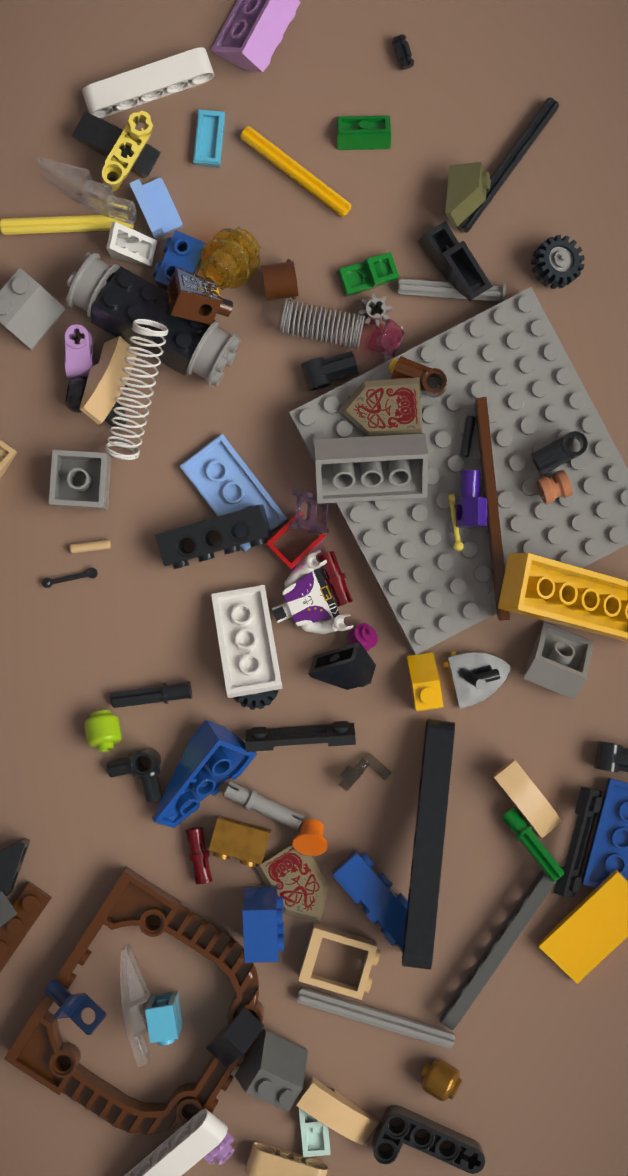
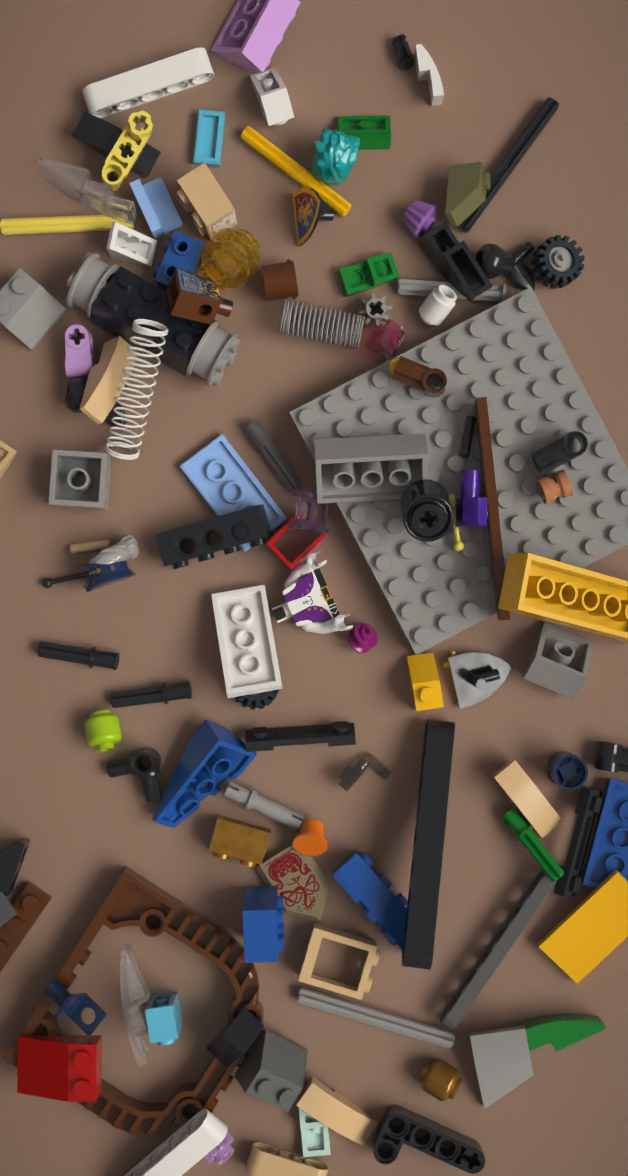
(60, 1067): none -> red slope
(79, 655): none -> black axle
(110, 564): none -> piece
(199, 855): dark red pin -> none
(206, 201): none -> tan brick
(272, 96): none -> white slope
(273, 456): none -> dark grey axle
(307, 212): none -> shield
(322, 372): black piece -> none
(334, 156): none -> teal hair
(335, 579): dark red pin -> none
(344, 667): black slope -> none
(386, 407): dark tan tile -> none
(420, 218): none -> medium lavender piece
(426, 497): none -> black piece
(428, 71): none -> white slope
(437, 305): none -> white brick
(498, 262): none -> black piece
(501, 1061): none -> light grey slope
(560, 1029): none -> green slope
(567, 770): none -> dark blue wheel

